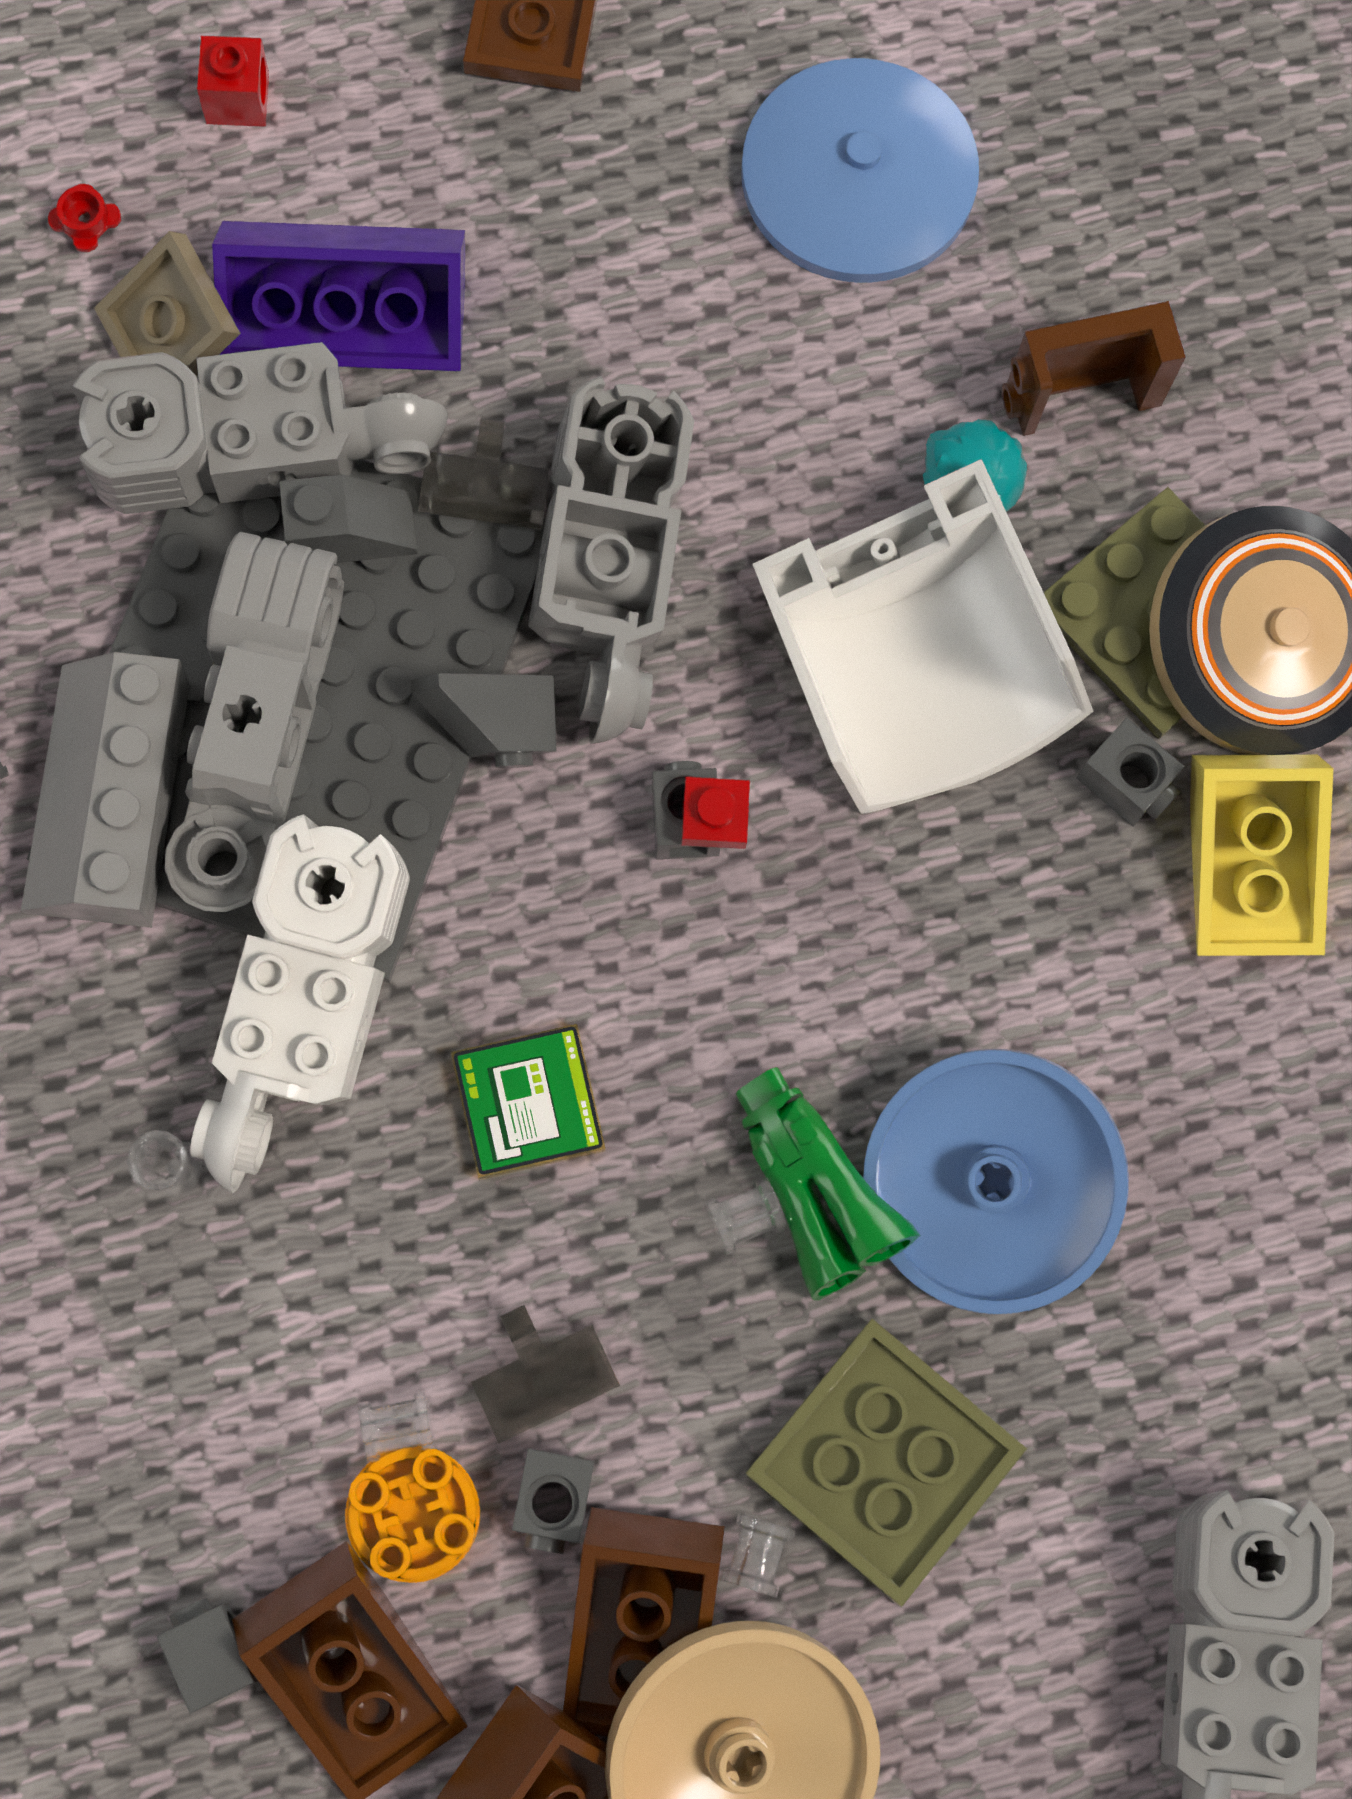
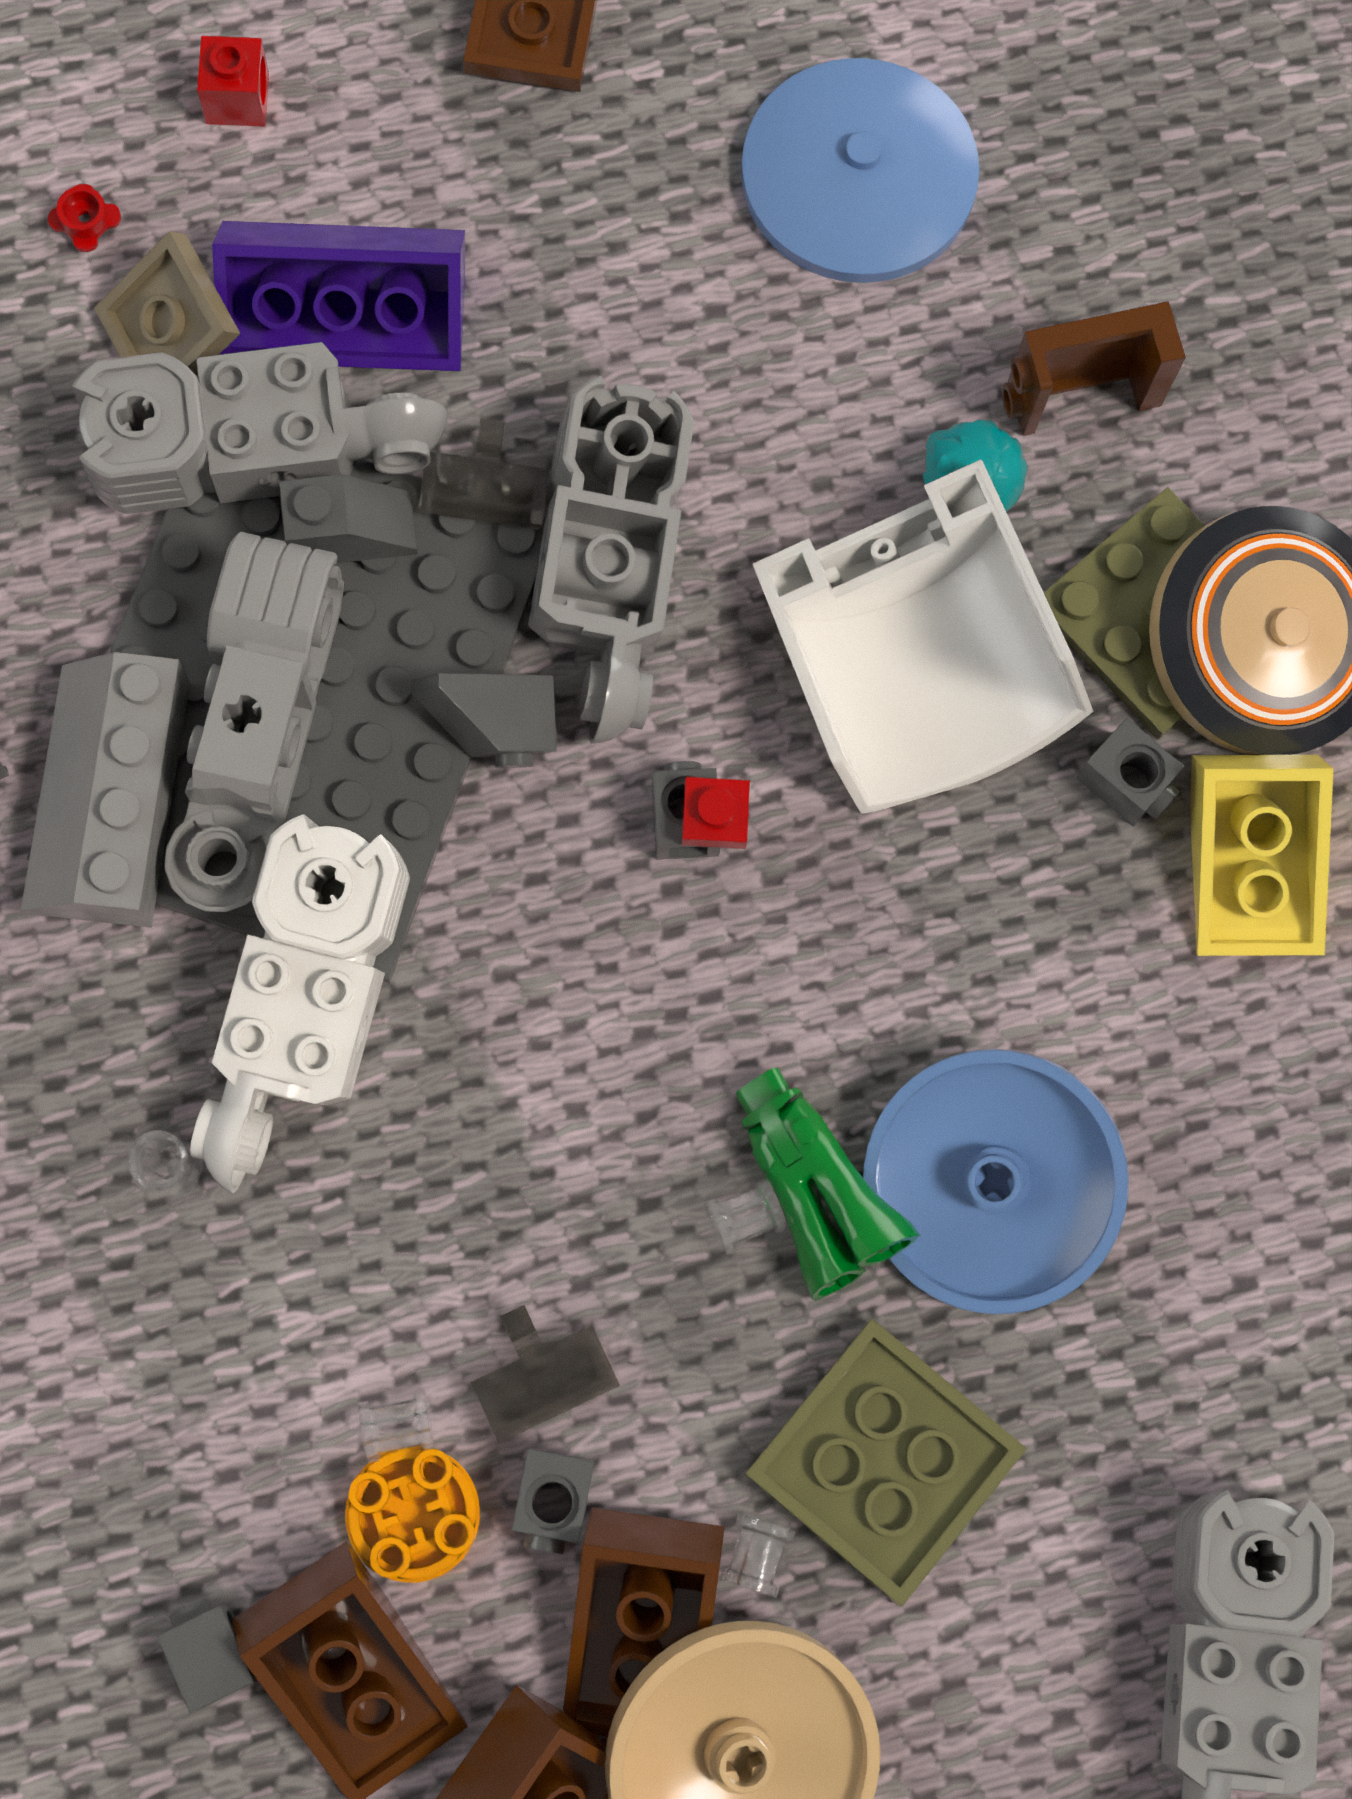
(528, 1101): tile -> none

